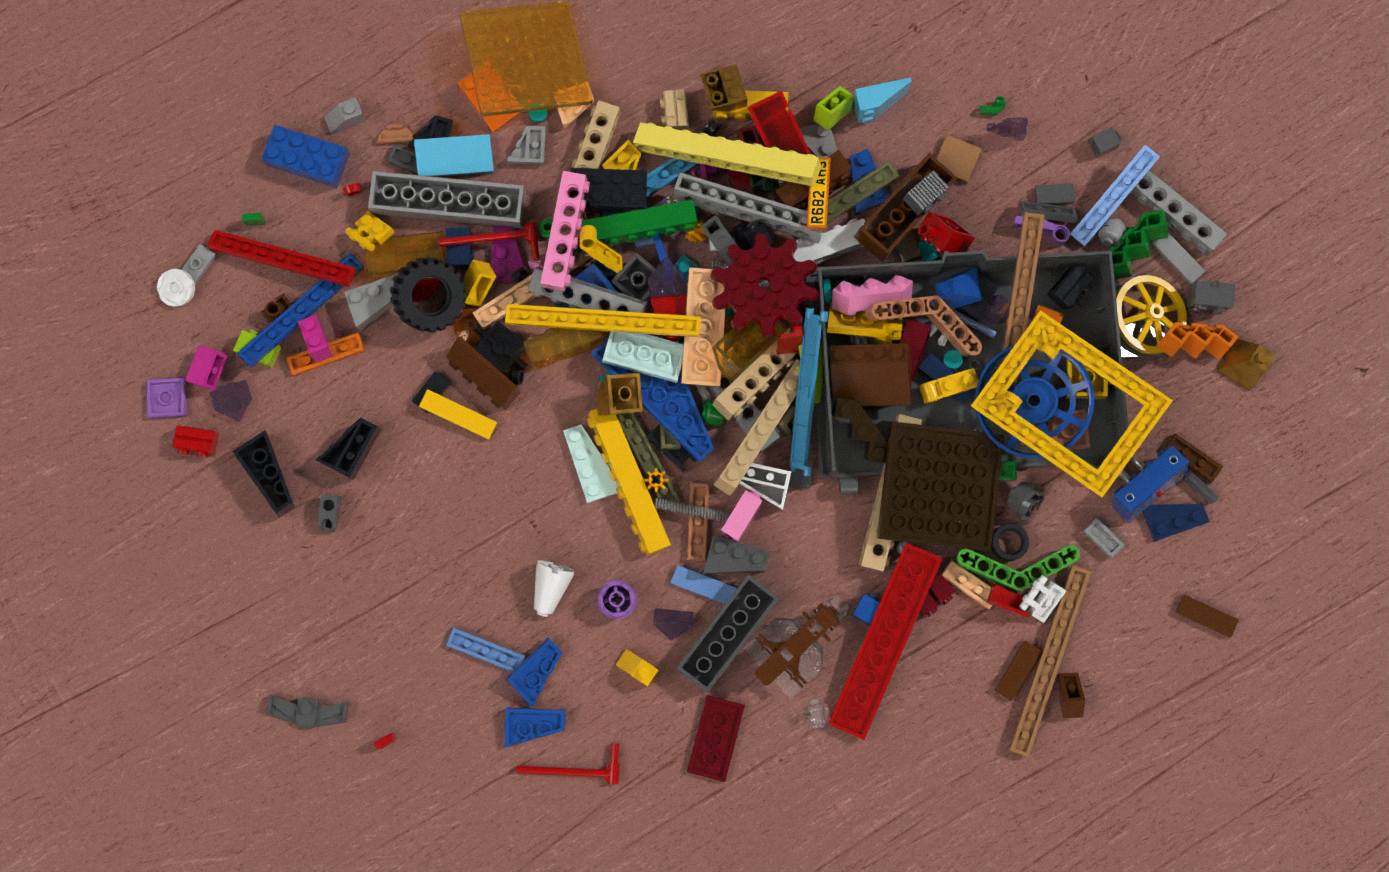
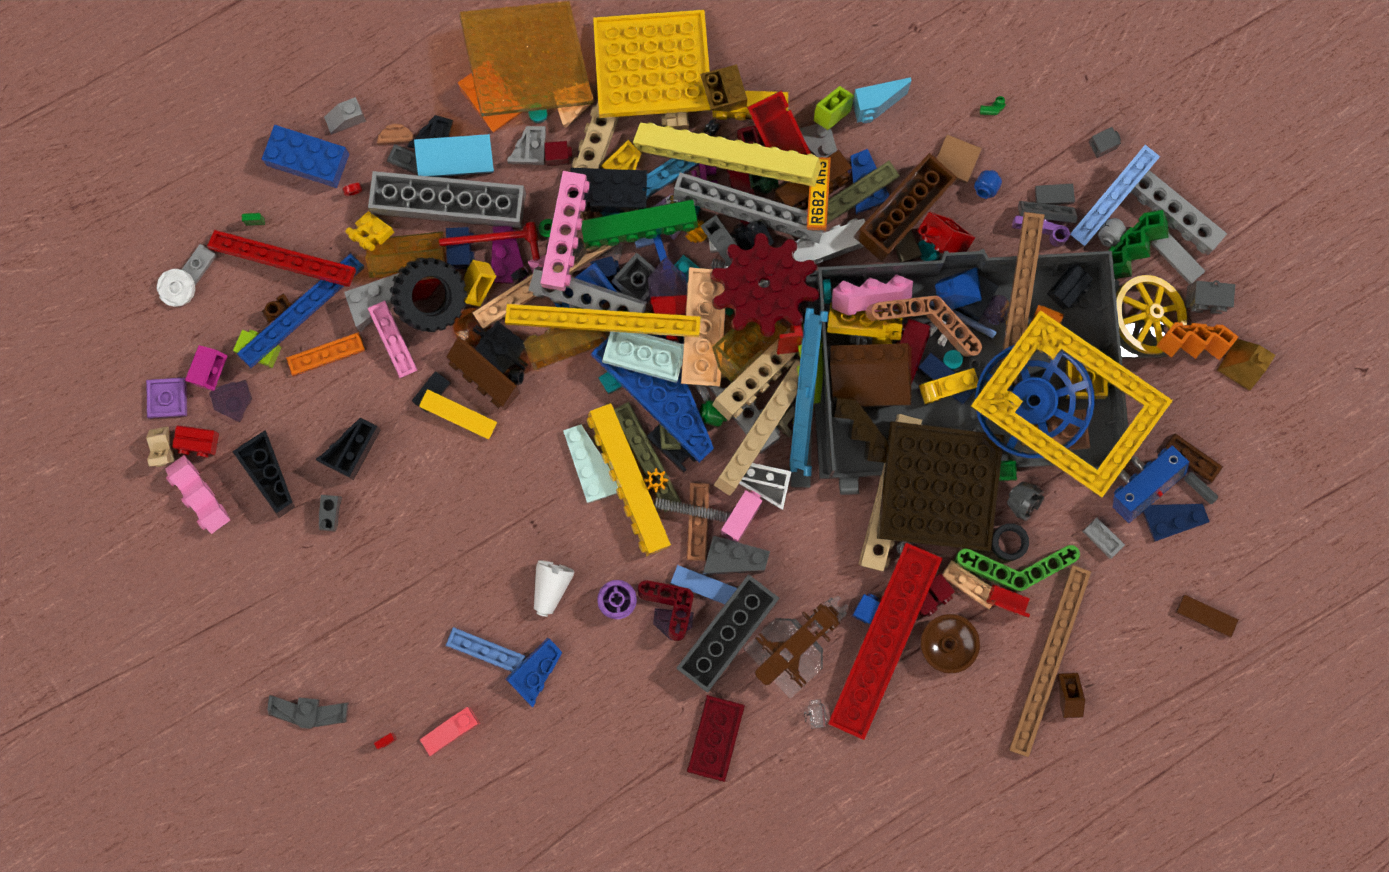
(160, 447): none -> tan brick
(197, 494): none -> bright pink brick
(315, 338): dark pink brick -> none
(392, 339): none -> bright pink tile
(450, 731): none -> coral slope
(531, 723): blue wing -> none
(557, 153): none -> dark red brick
(598, 250): yellow plate -> none
(611, 772): red bar -> none
(620, 394): pearl gold slope -> none
(637, 667): yellow slope -> none
(651, 63): none -> yellow plate
(674, 600): none -> dark red beam
(925, 193): dark grey brick -> none
(964, 643): none -> reddish brown dish
(987, 184): none -> blue head
(1010, 128): clear purple plate -> none
(1018, 670): reddish brown tile -> none
(1045, 602): white plate -> none

